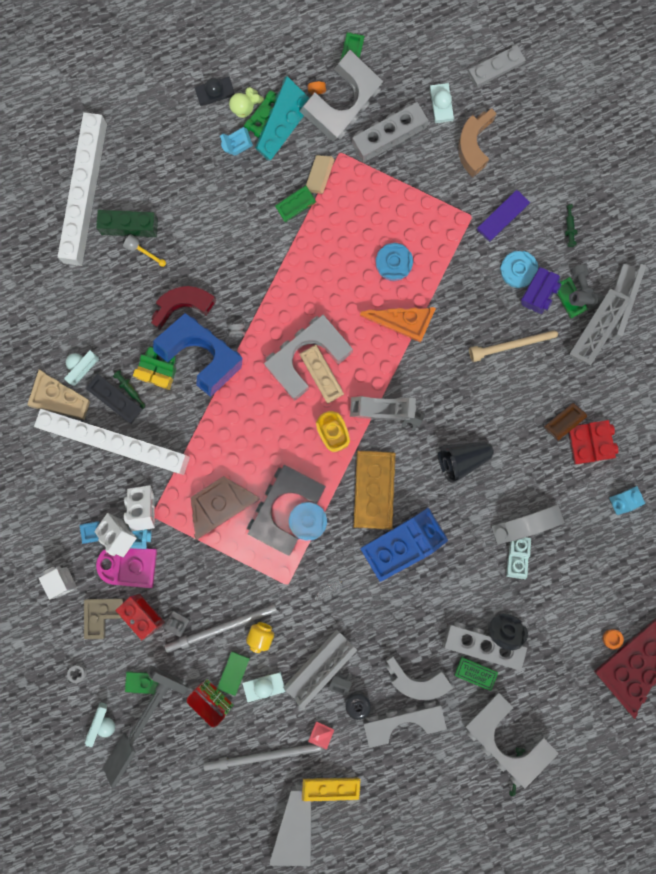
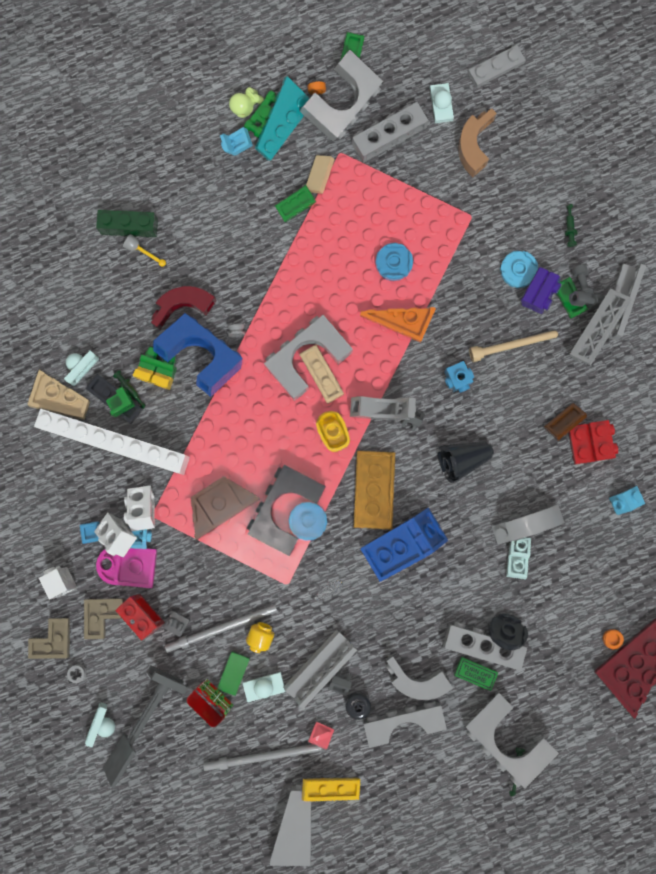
(57, 643): none -> dark tan plate
(82, 189): white brick -> none
(120, 402): none -> green panel
(139, 683): green plate -> none
(214, 90): black tile -> none
(455, 371): none -> dark azure brick
(503, 216): dark purple tile -> none

